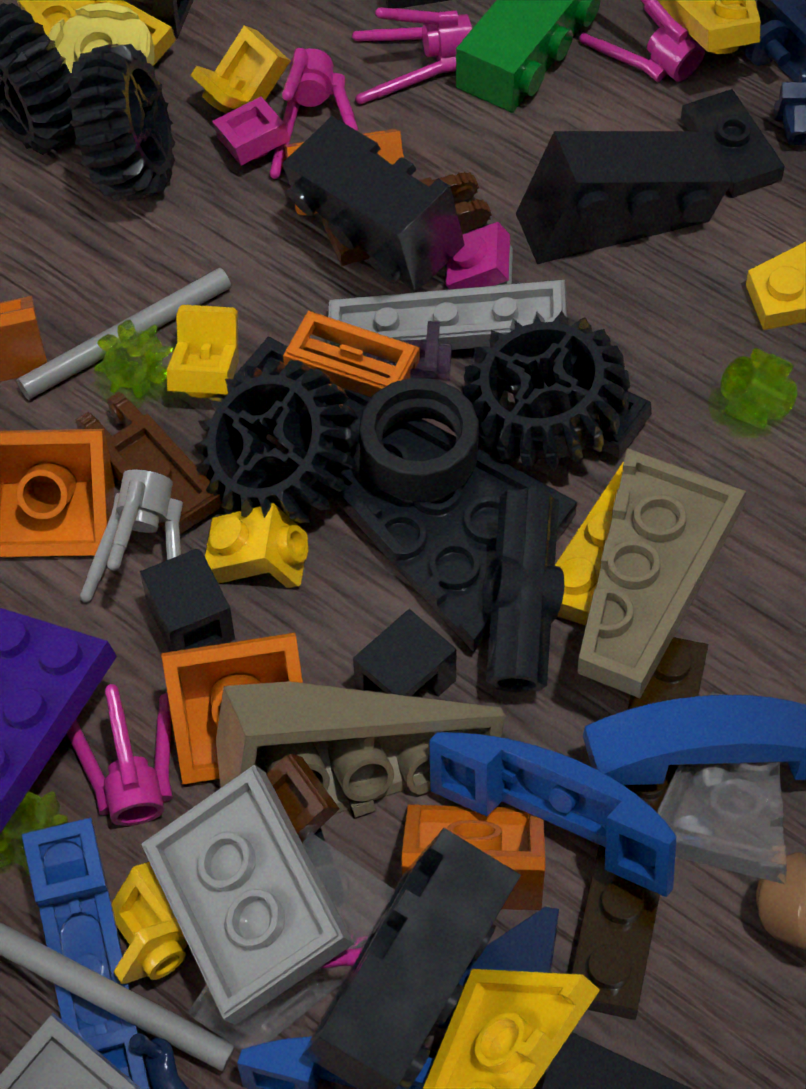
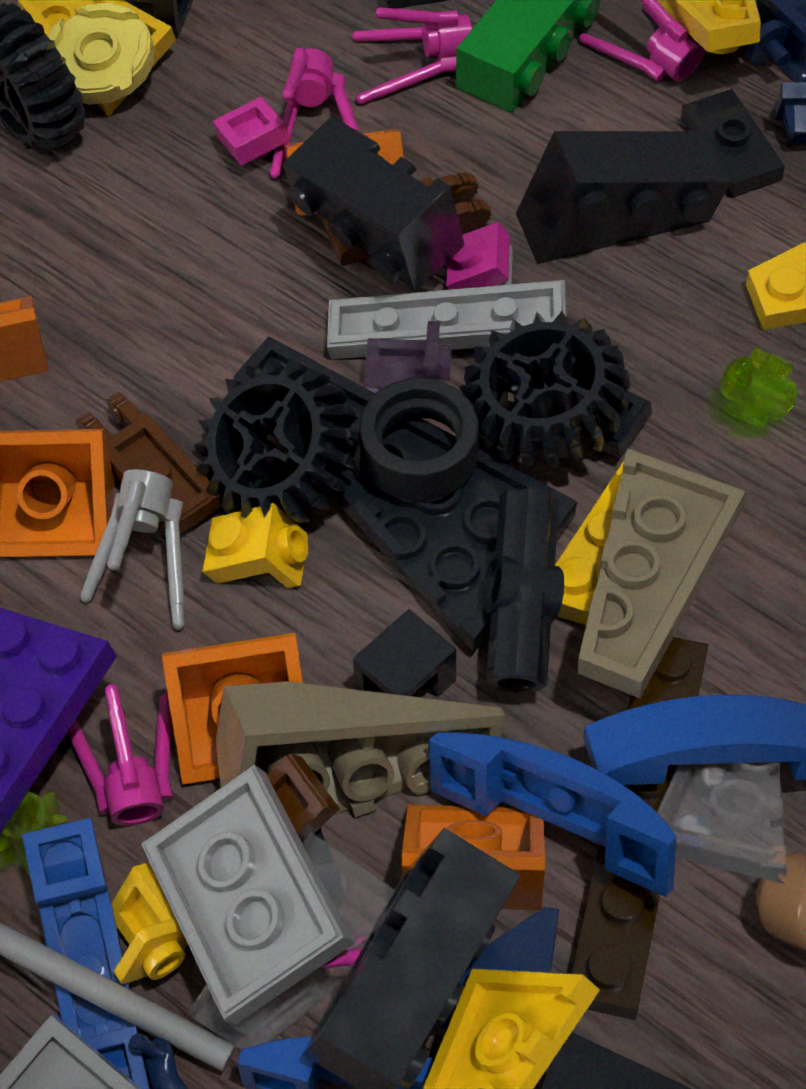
(90, 352): light grey bar -> none
(121, 122): black gear -> none
(130, 373): clear neon green gear -> none
(187, 602): black panel -> none
(204, 350): yellow bracket -> none
(244, 73): yellow bracket -> none
(346, 363): orange tile -> none

